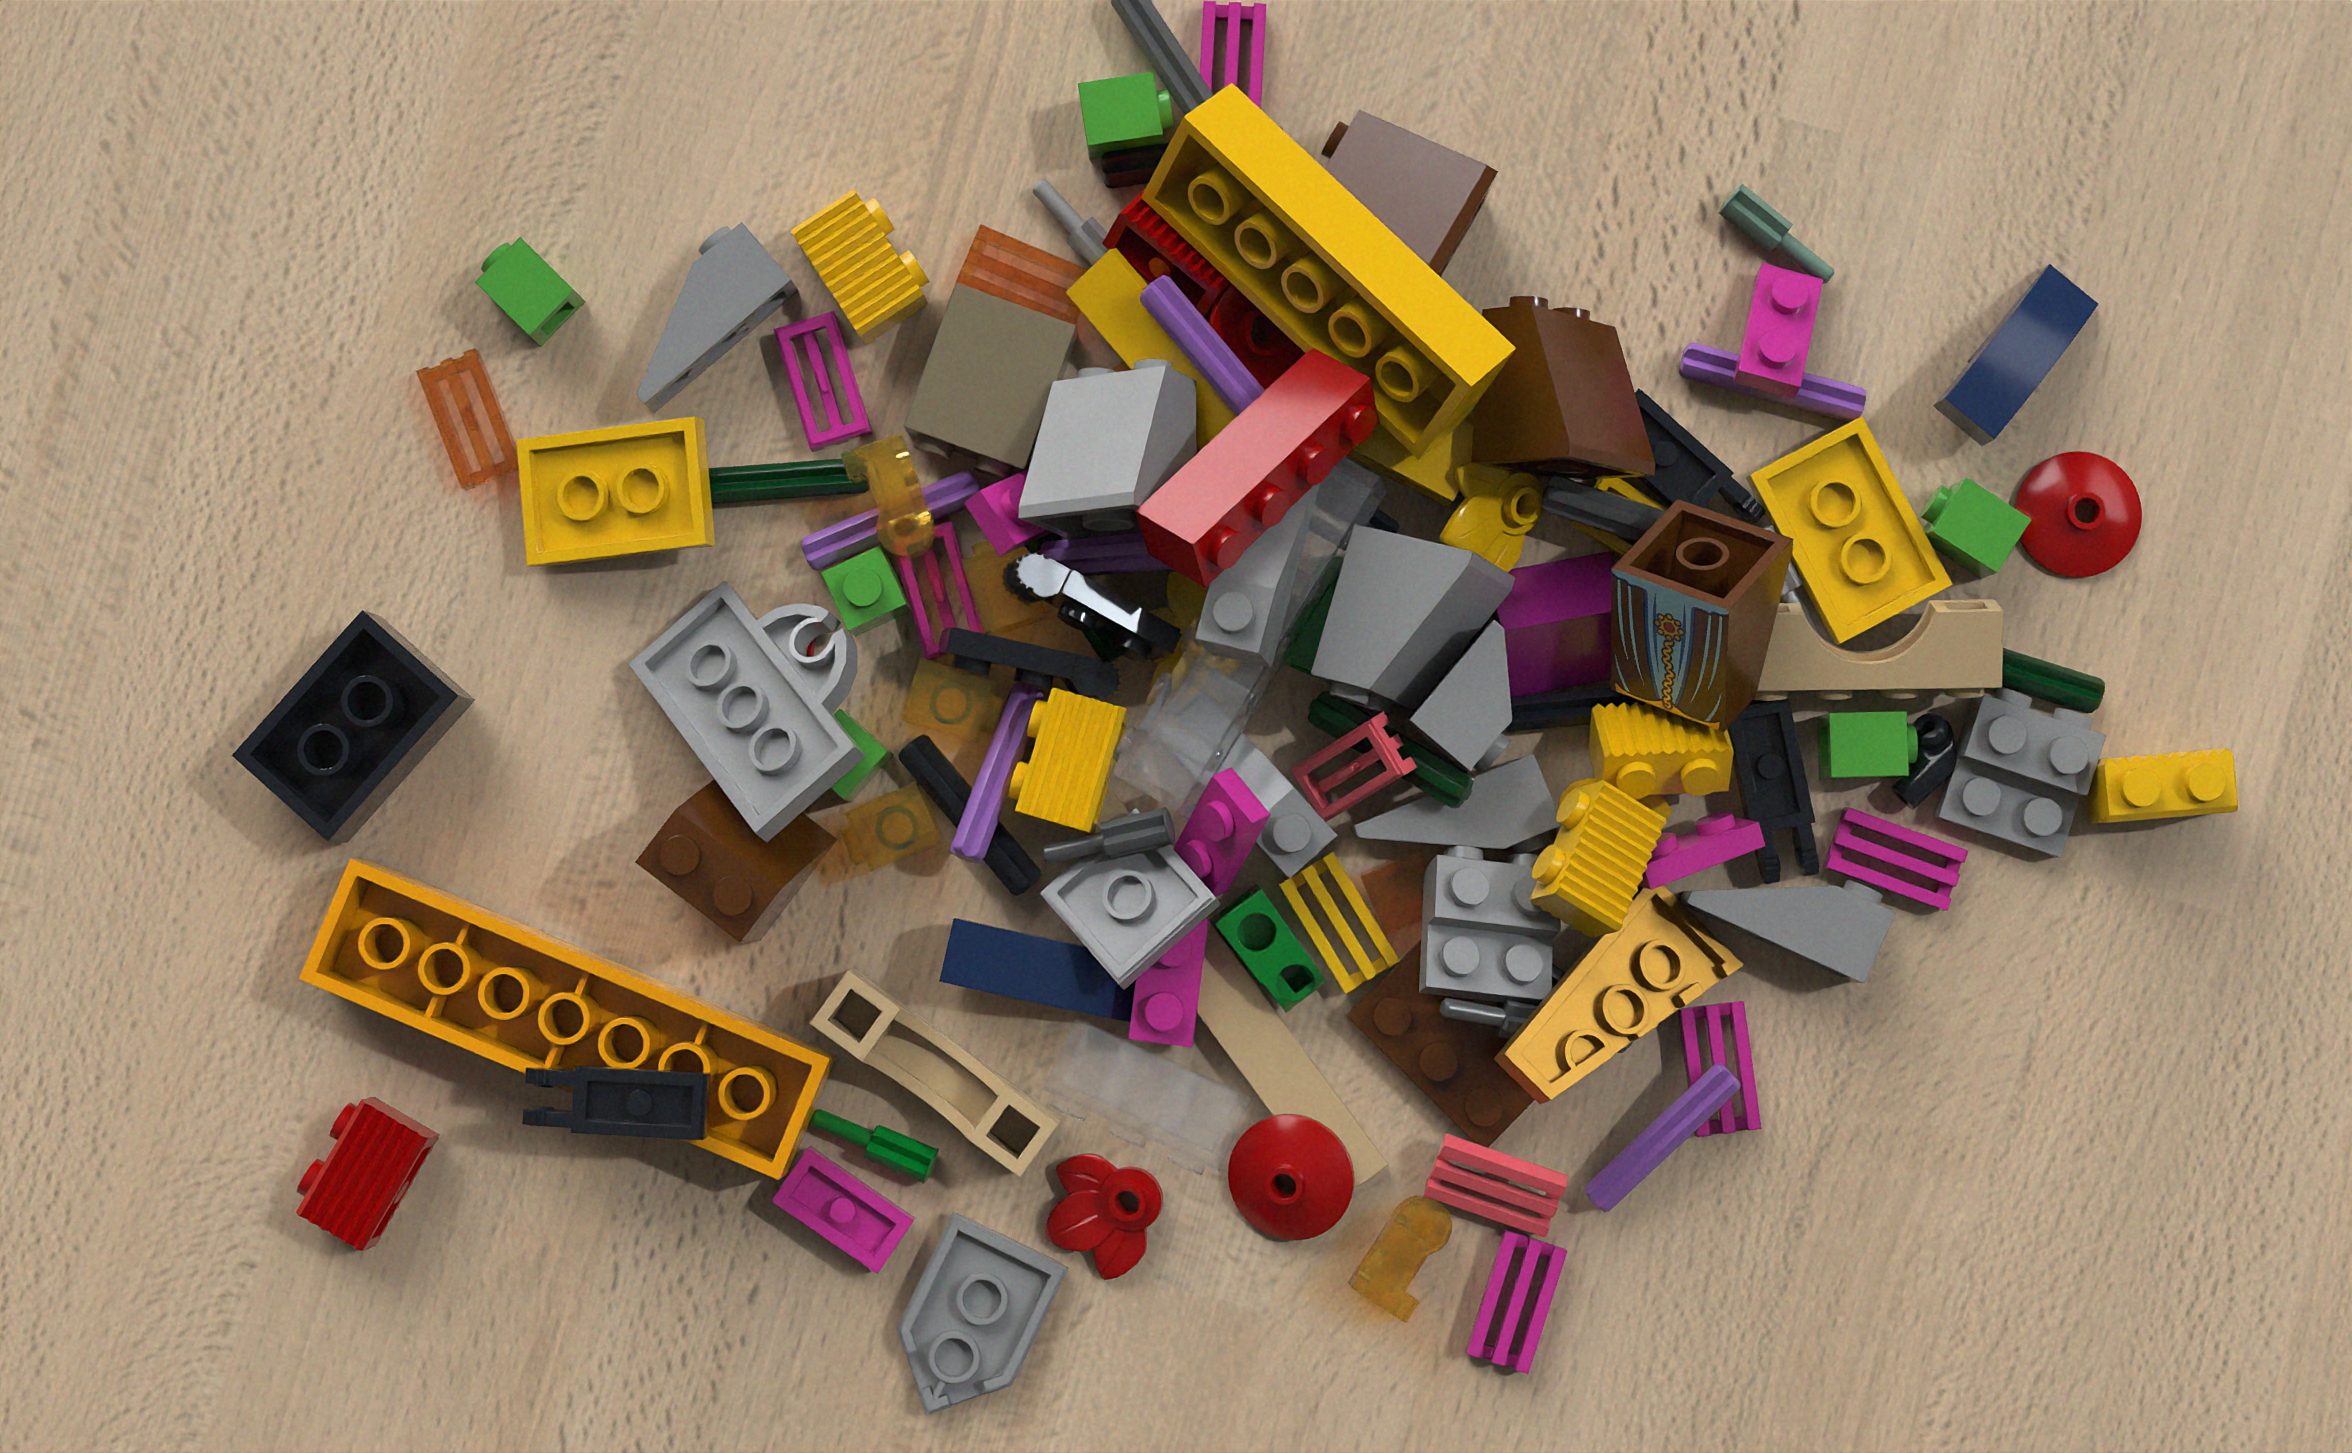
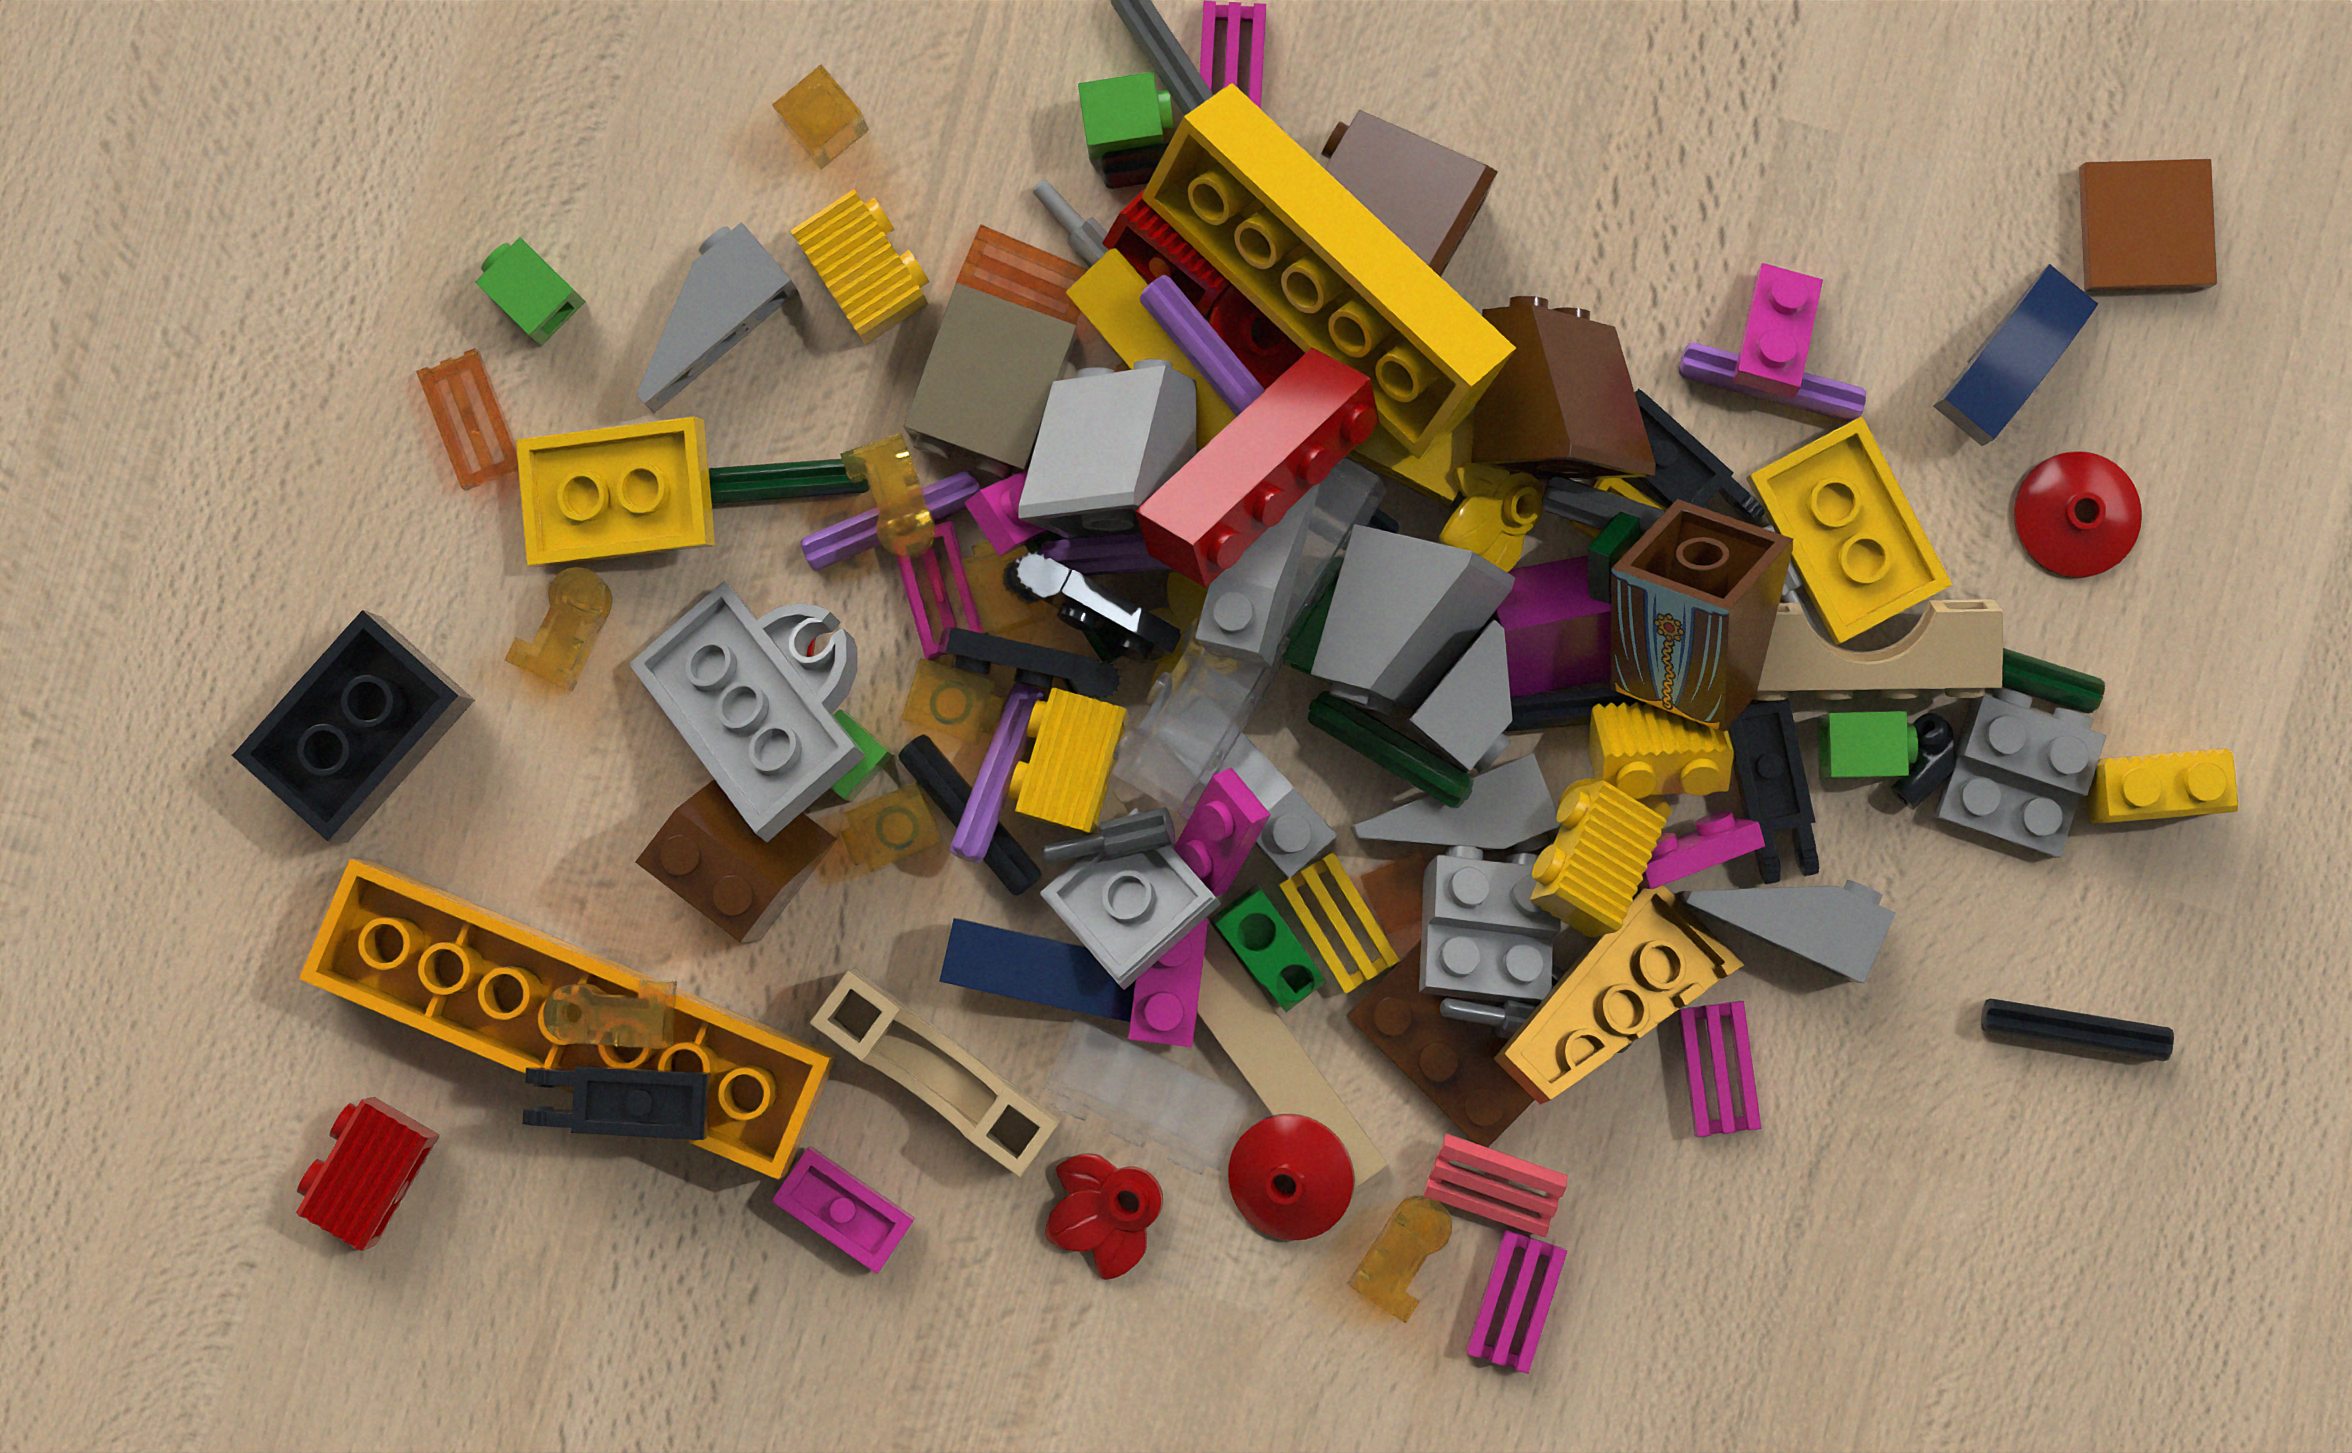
(569, 630): none -> clear yellow leg
(591, 1017): none -> clear yellow leg
(821, 117): none -> clear yellow brick
(839, 432): dark pink tile -> none
(866, 591): bright green brick -> none
(882, 1145): green axle -> none
(975, 1313): light grey tile -> none
(1383, 749): coral tile -> none
(1607, 550): none -> dark green tile
(1662, 1137): medium lavender axle -> none
(1770, 230): sand green axle -> none
(1946, 876): dark pink tile -> none
(1972, 526): bright green brick -> none
(2077, 1029): none -> black axle
(2147, 225): none -> dark orange tile

